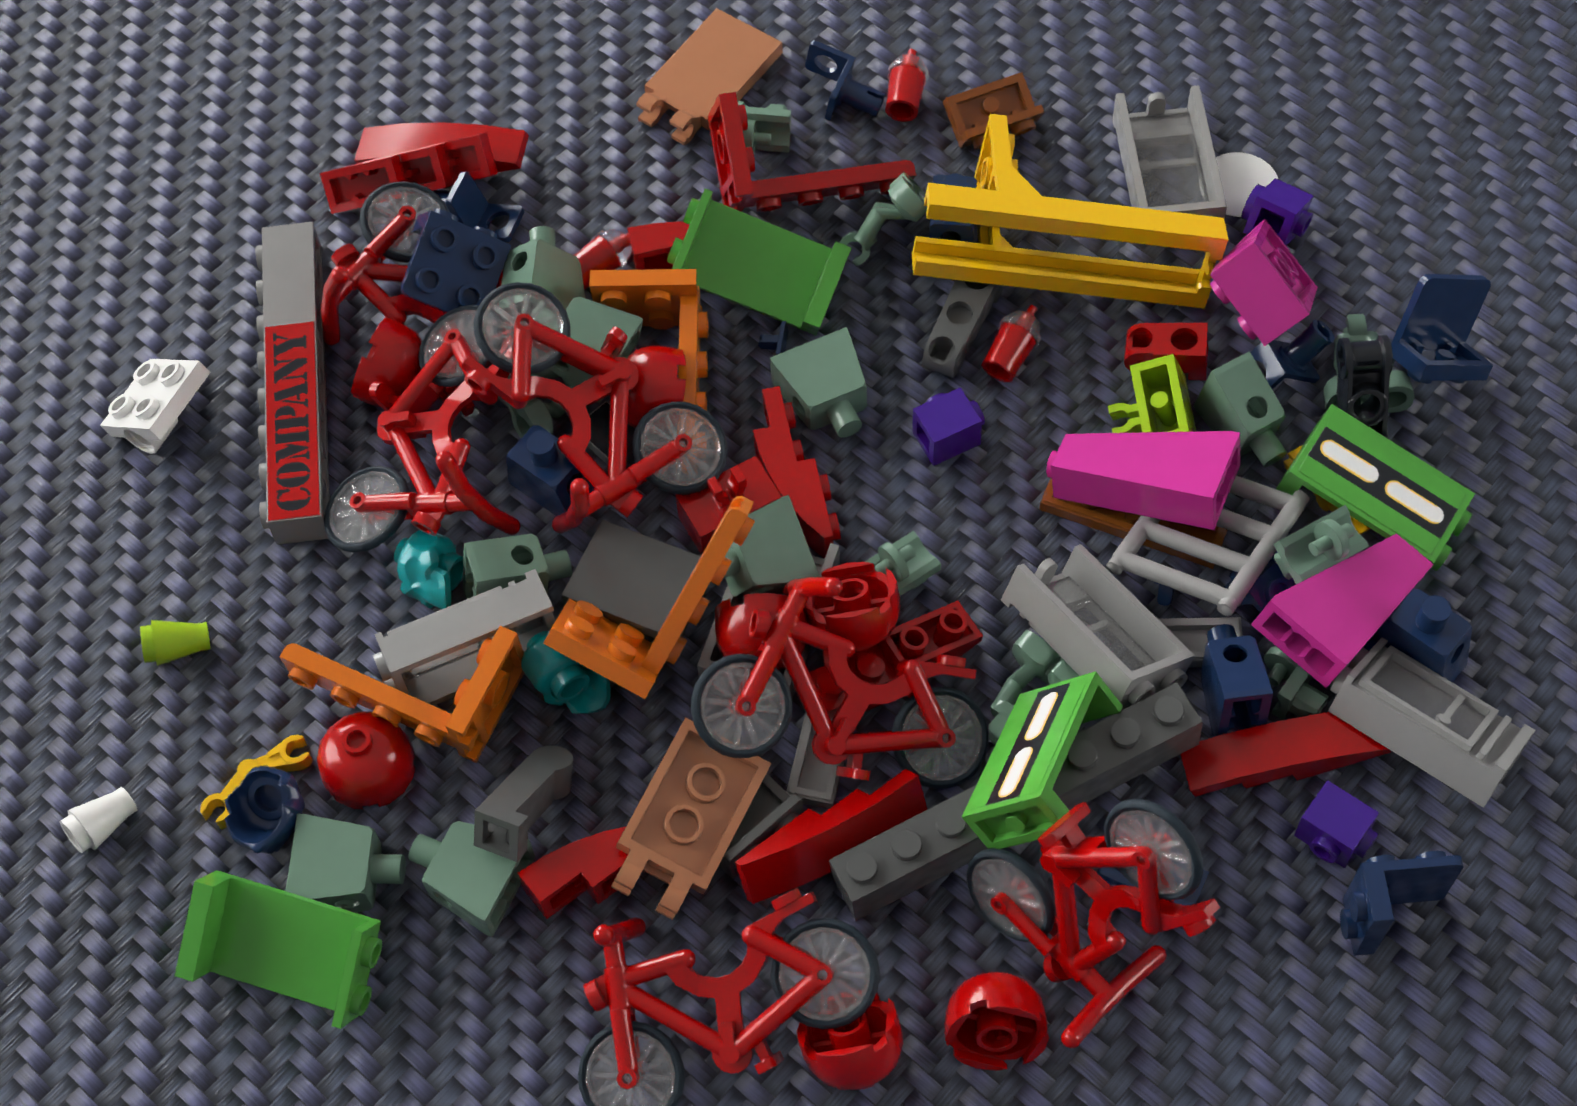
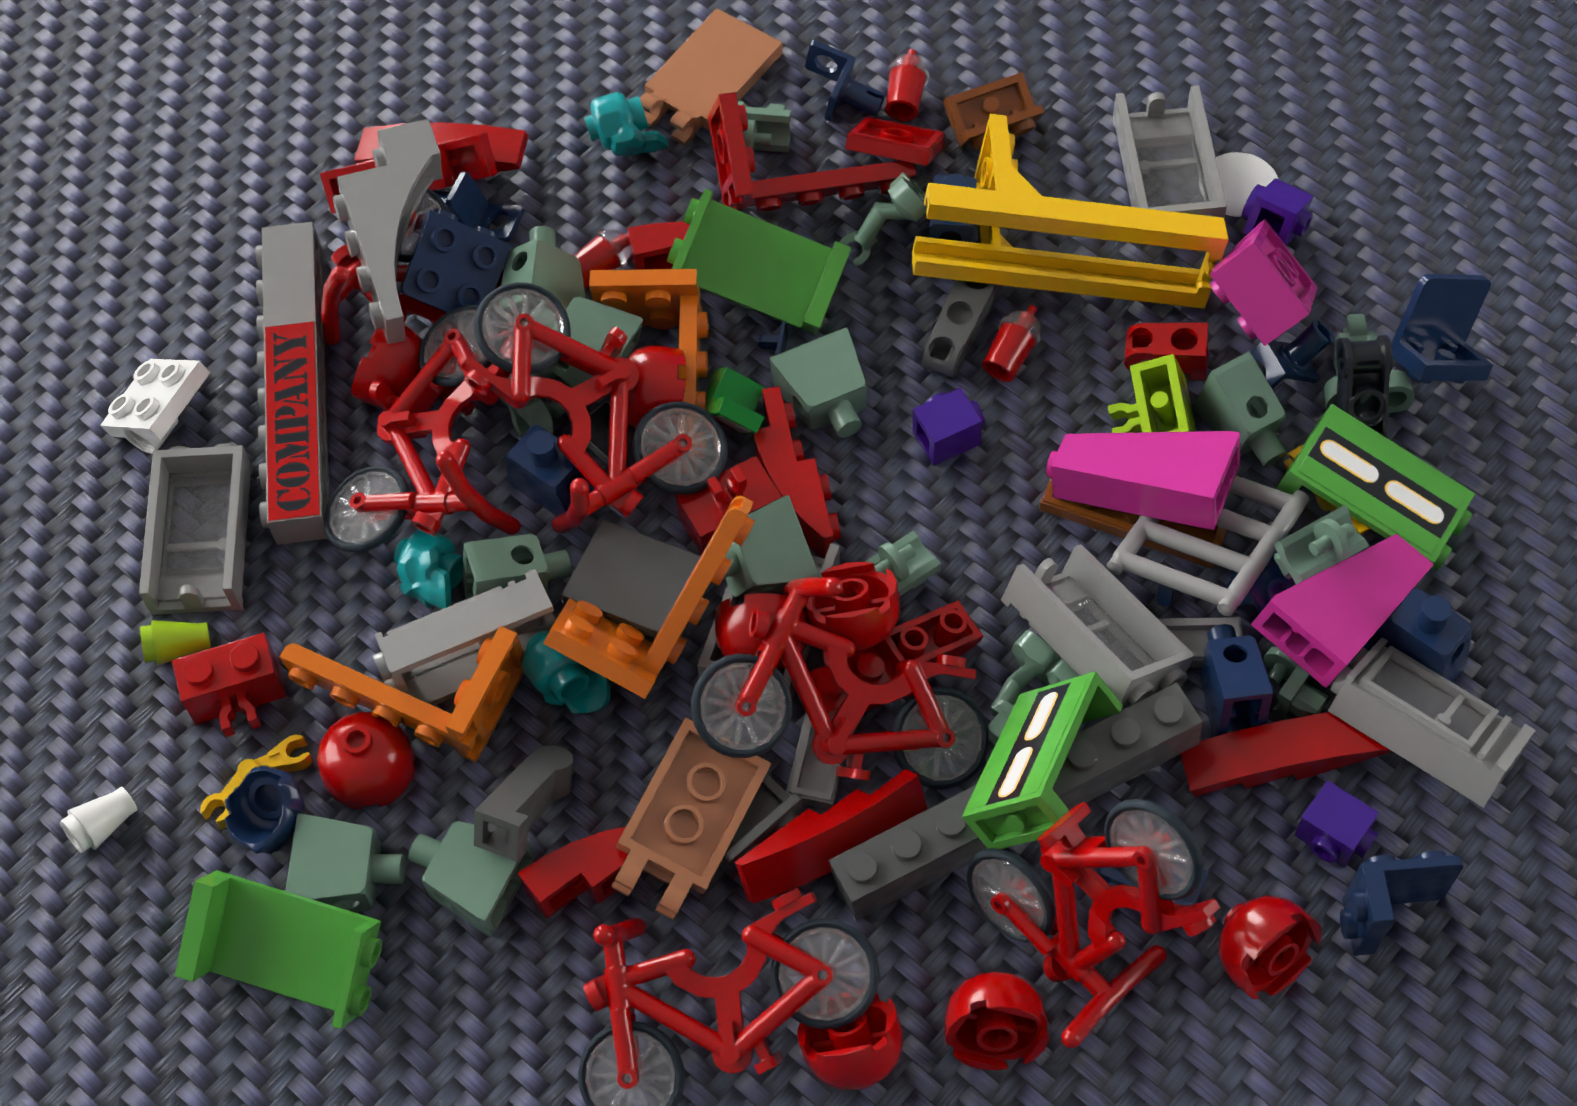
(196, 530): none -> door
(229, 681): none -> red brick
(378, 212): none -> light grey arch
(619, 126): none -> teal head
(733, 400): none -> green slope
(895, 141): none -> red tile
(1266, 944): none -> red cylinder

